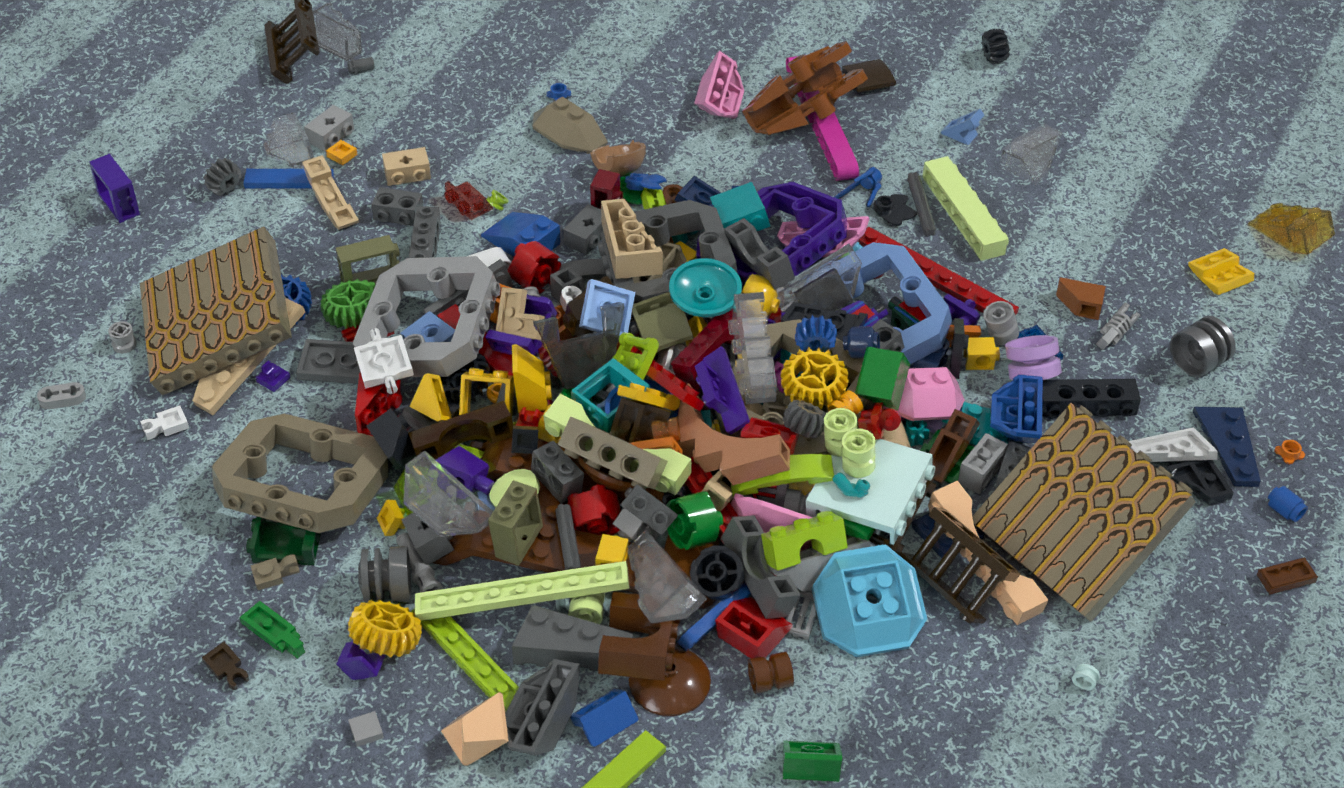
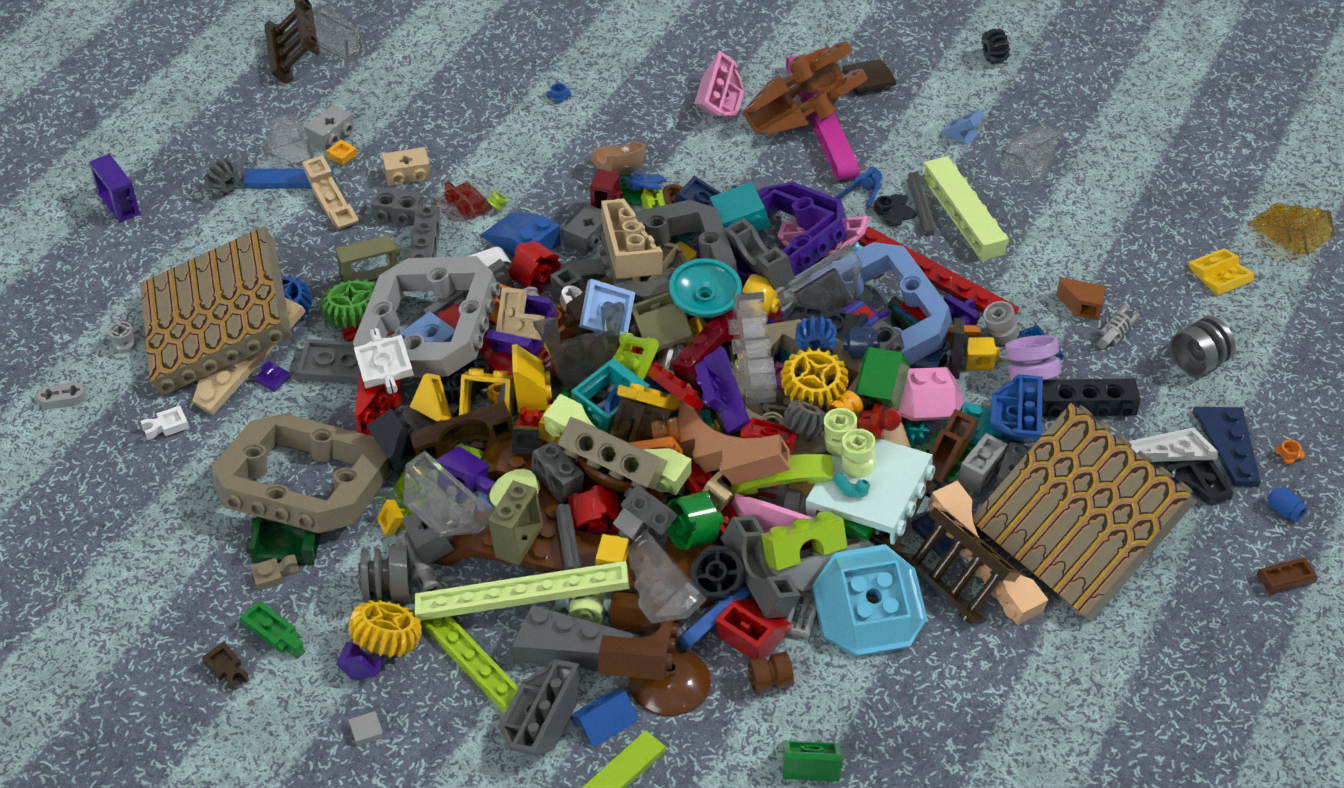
(360, 65): dark grey pin -> none
(478, 730): light nougat slope -> none
(569, 126): dark tan wedge -> none
(1085, 677): light aqua bush -> none

